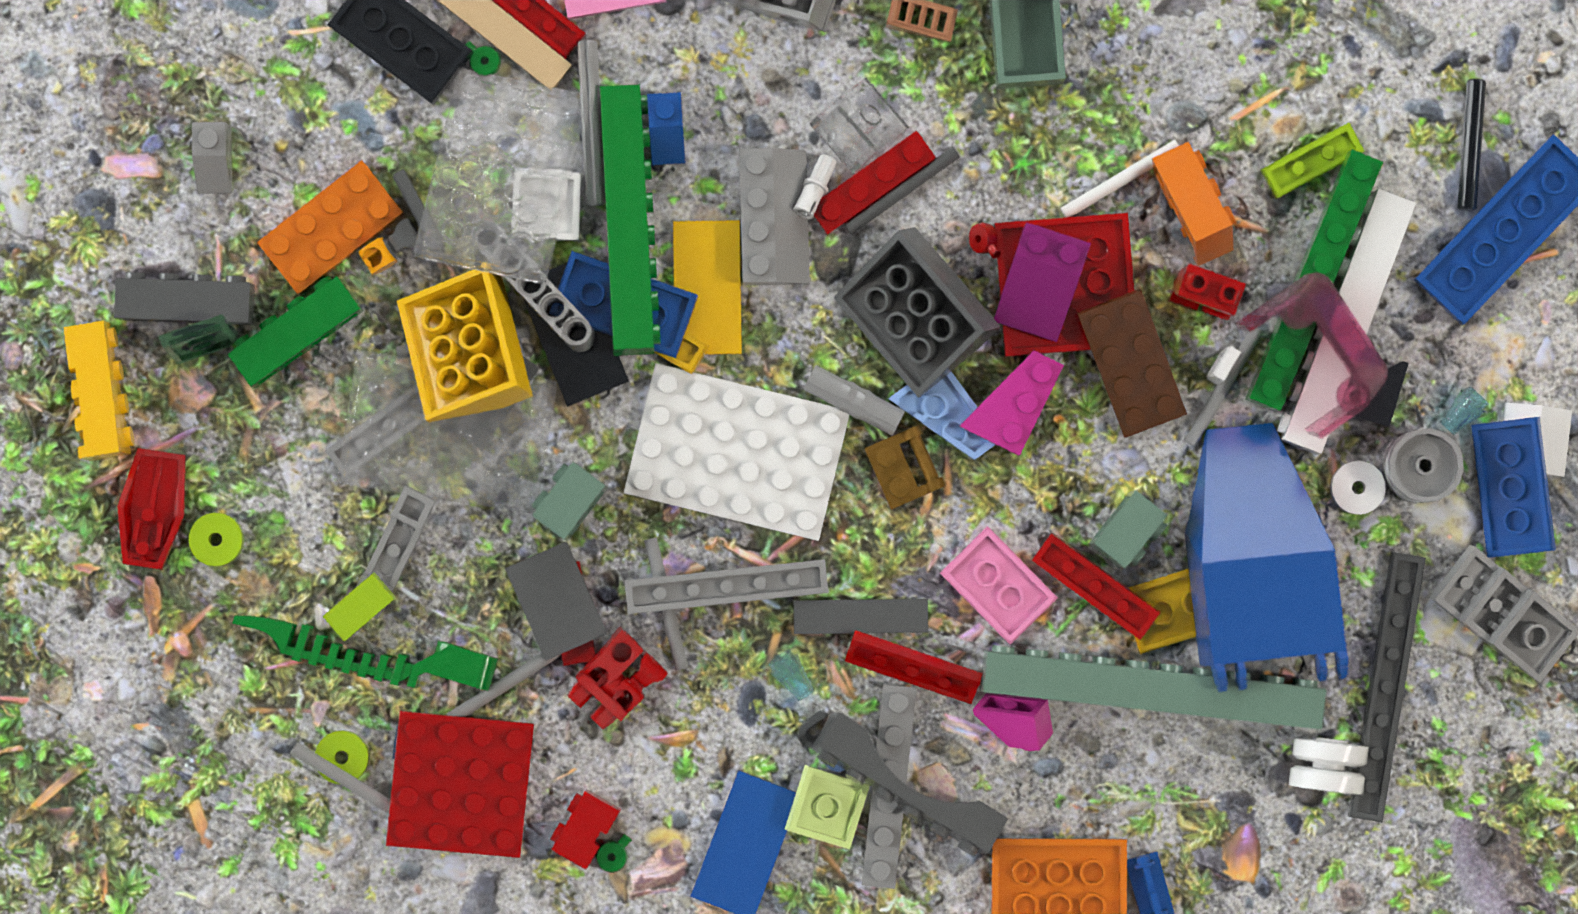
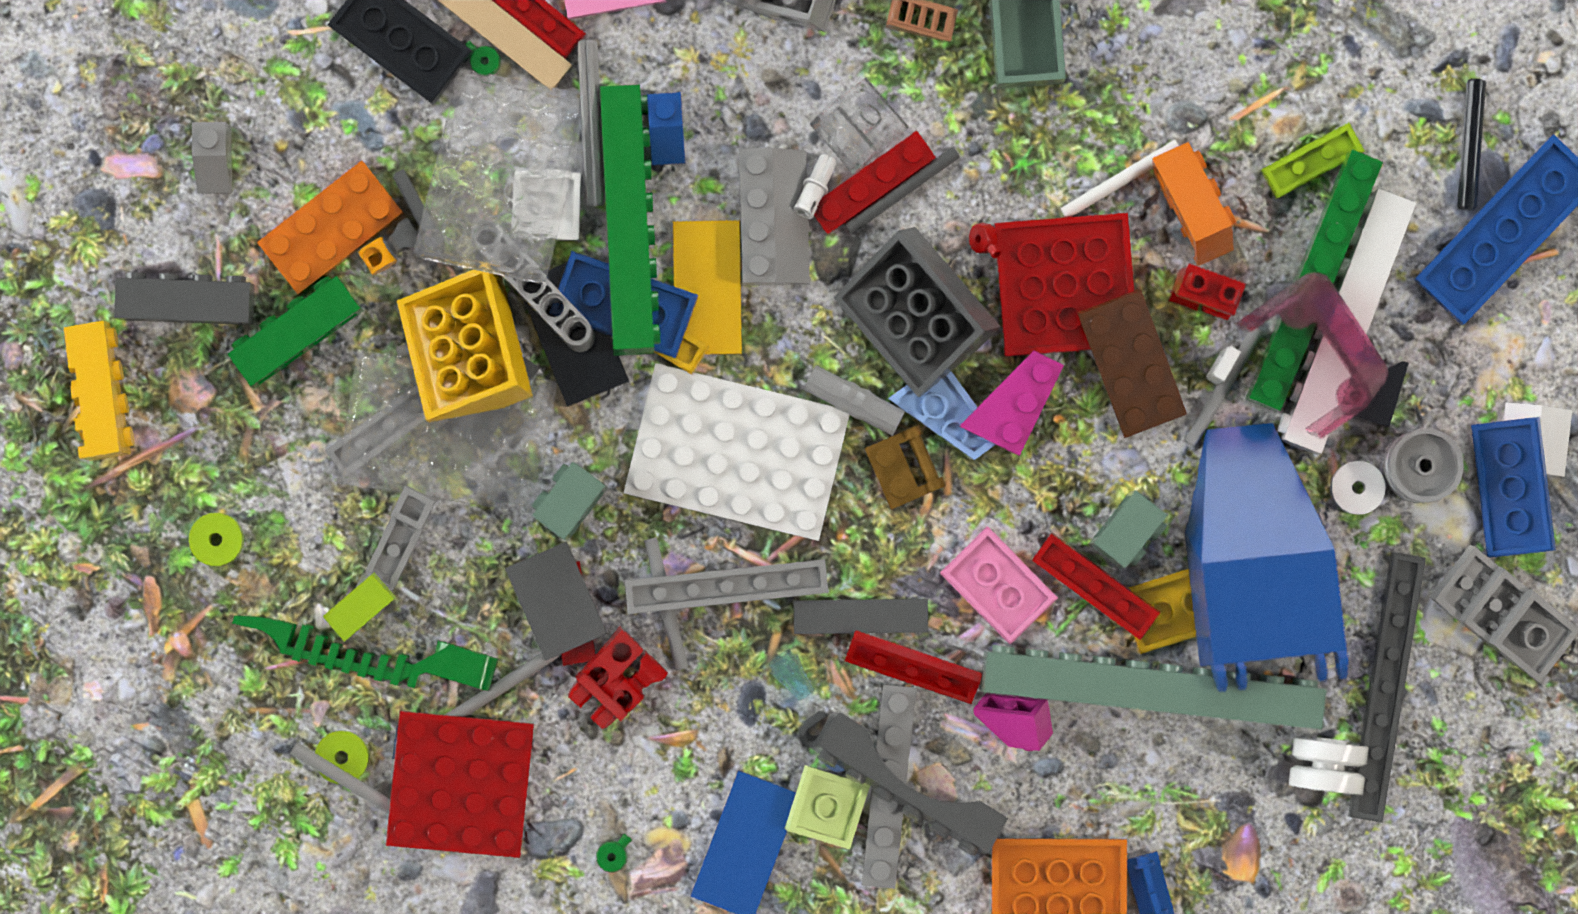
(151, 508): red piece -> none
(199, 339): clear green tile -> none
(588, 818): red brick -> none
(1041, 282): magenta slope -> none
(1464, 410): clear light blue cone -> none

